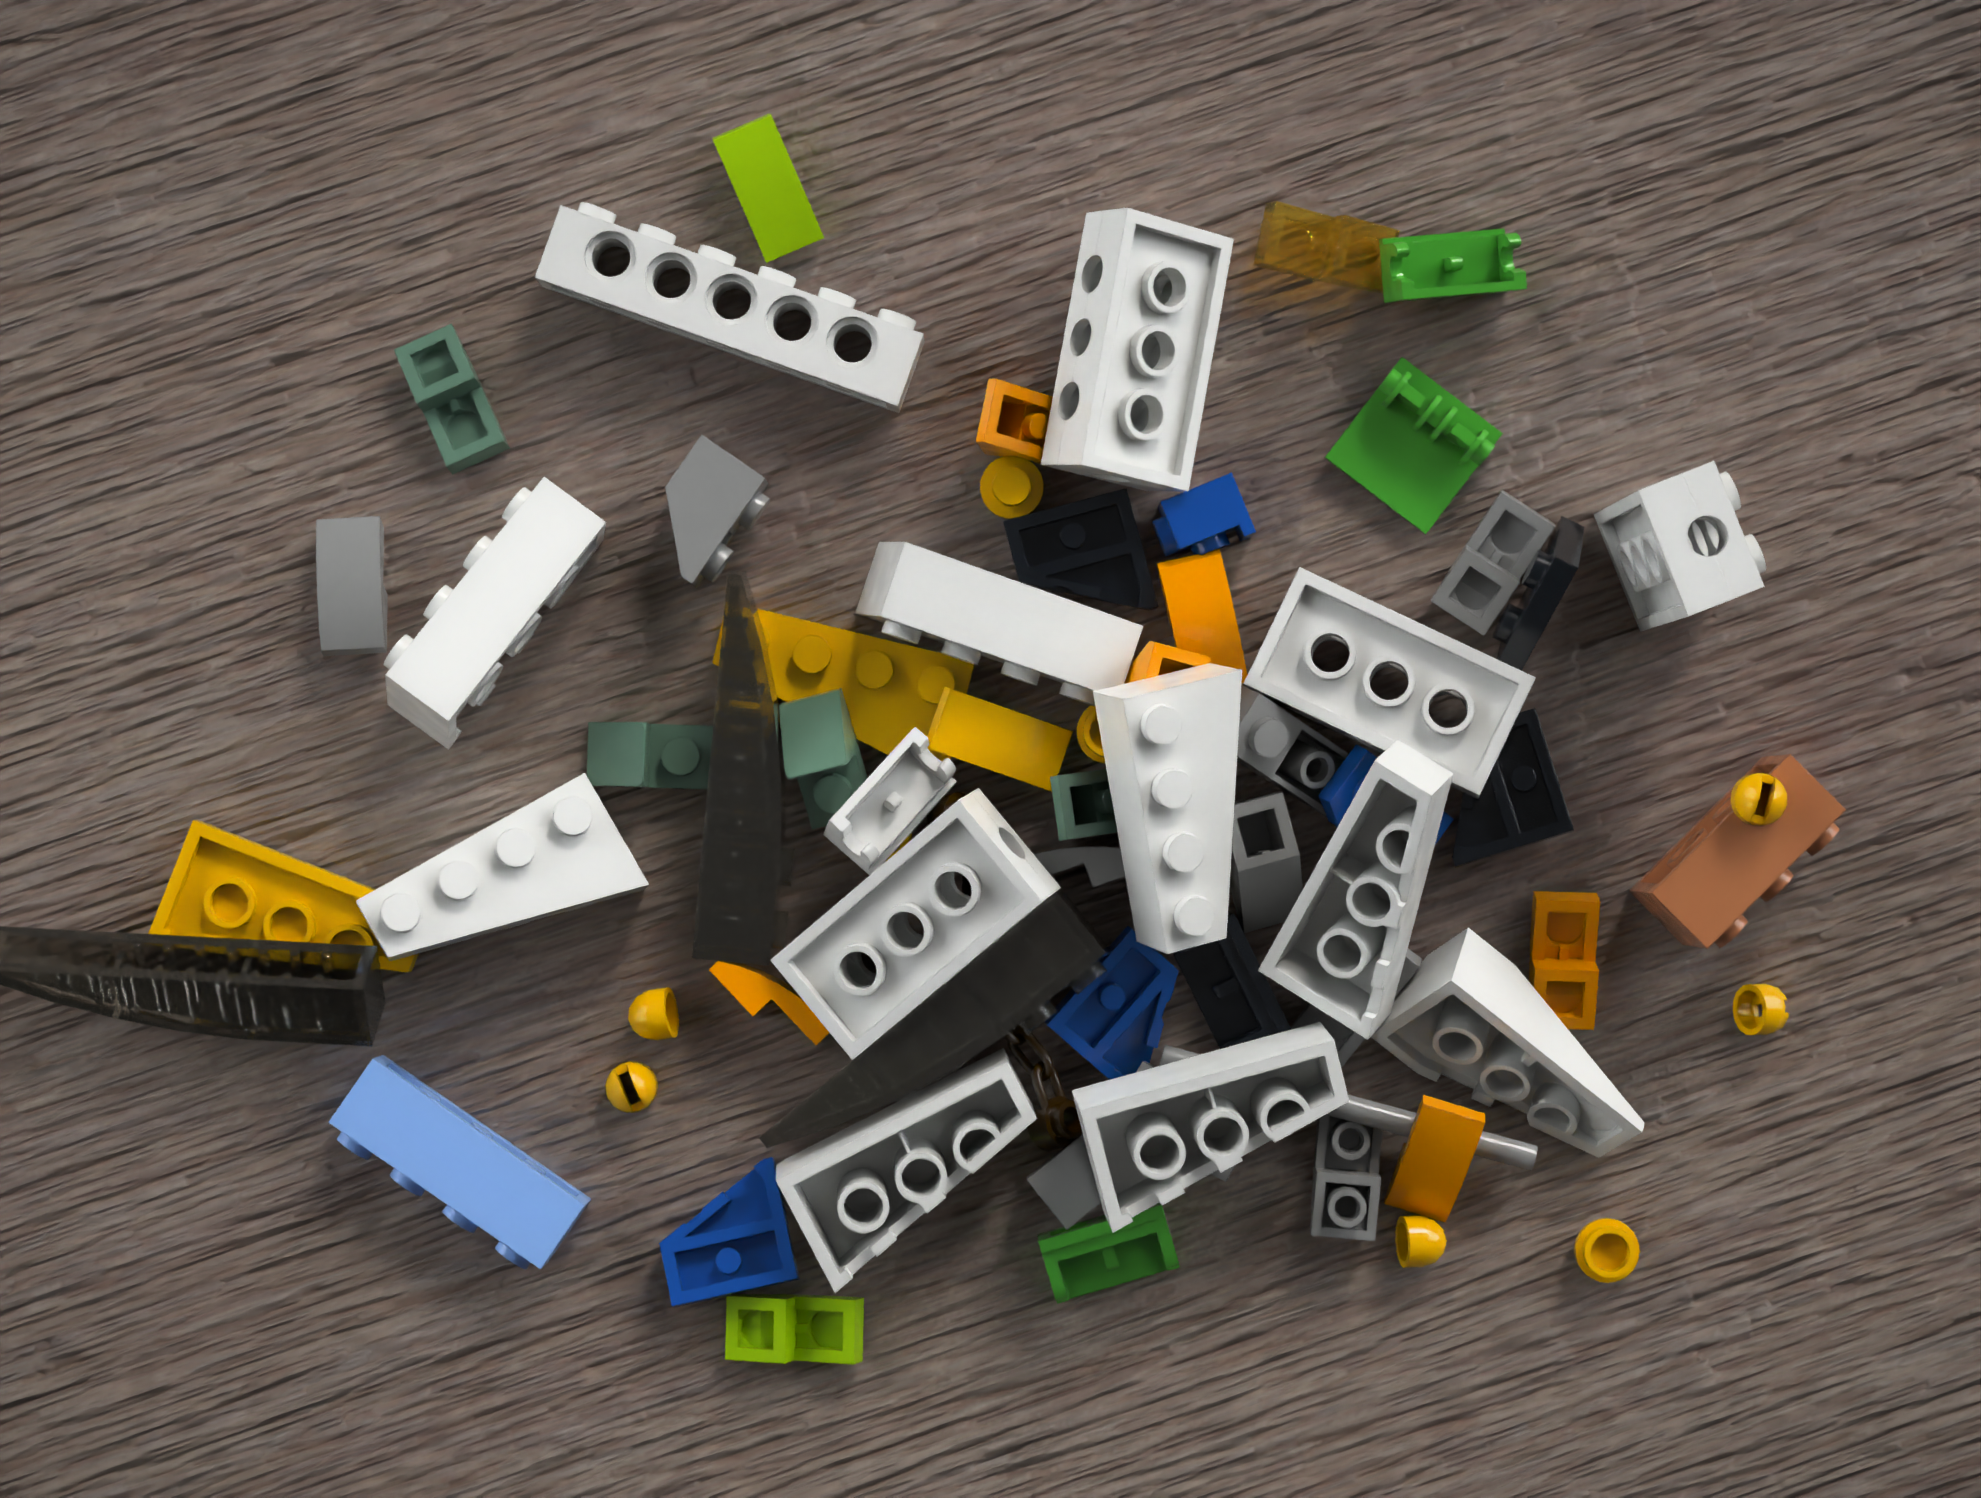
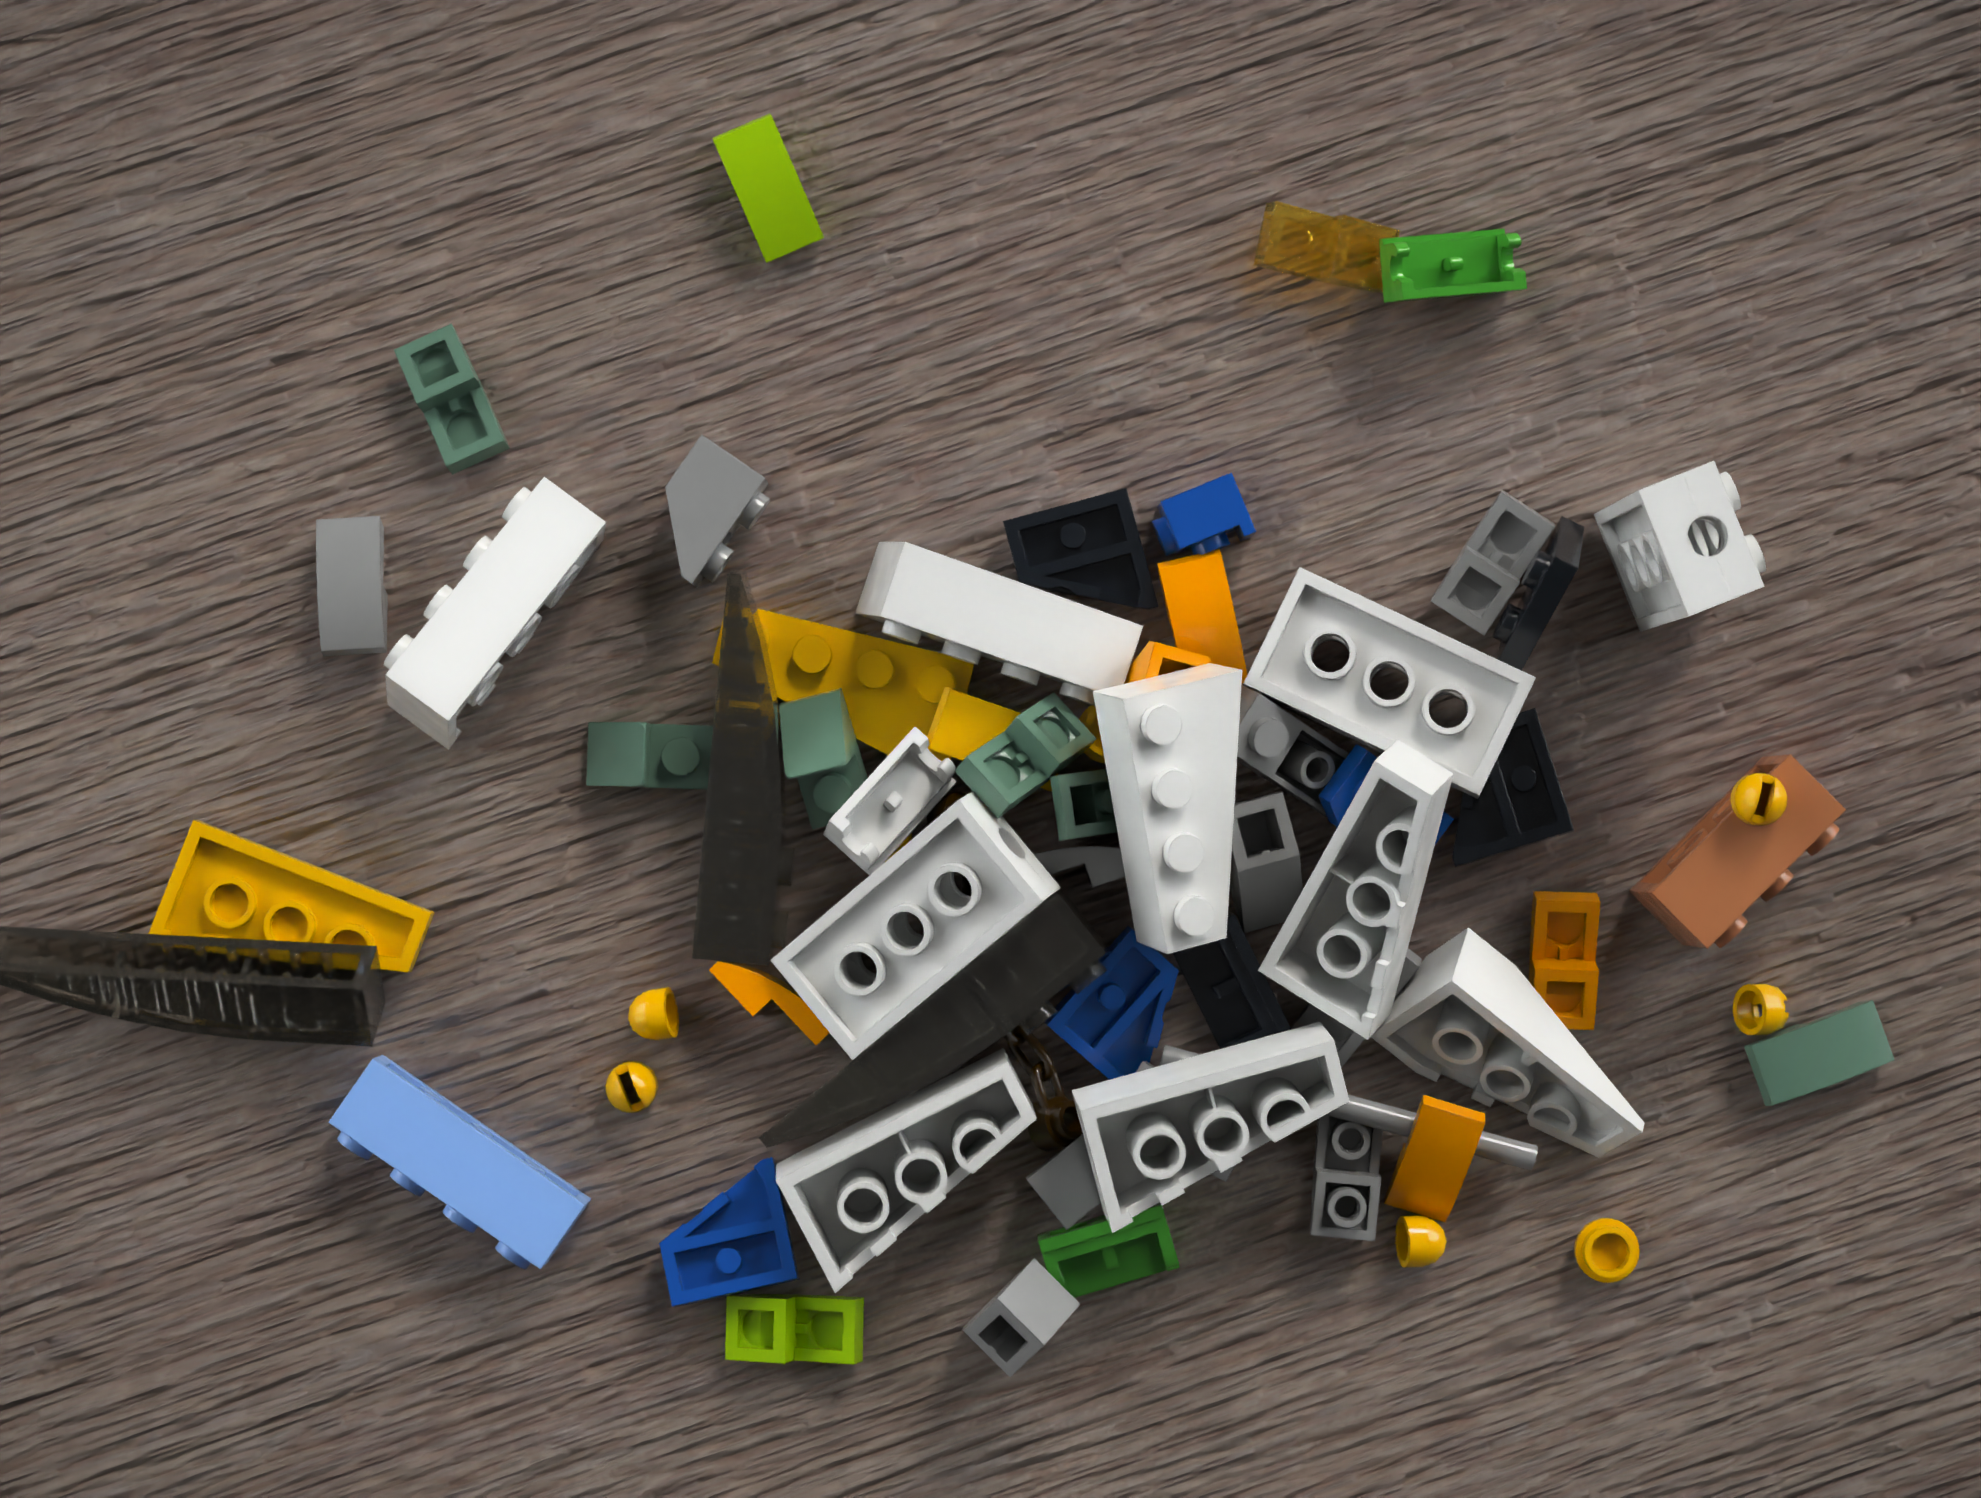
(518, 870): white wedge -> none
(572, 270): white brick -> none
(1011, 487): yellow plate -> none
(1013, 421): light orange slope -> none
(1021, 1317): none -> light grey slope
(1025, 755): none -> sand green slope
(1137, 350): white brick -> none
(1413, 445): bright green hinge -> none
(1819, 1053): none -> sand green slope

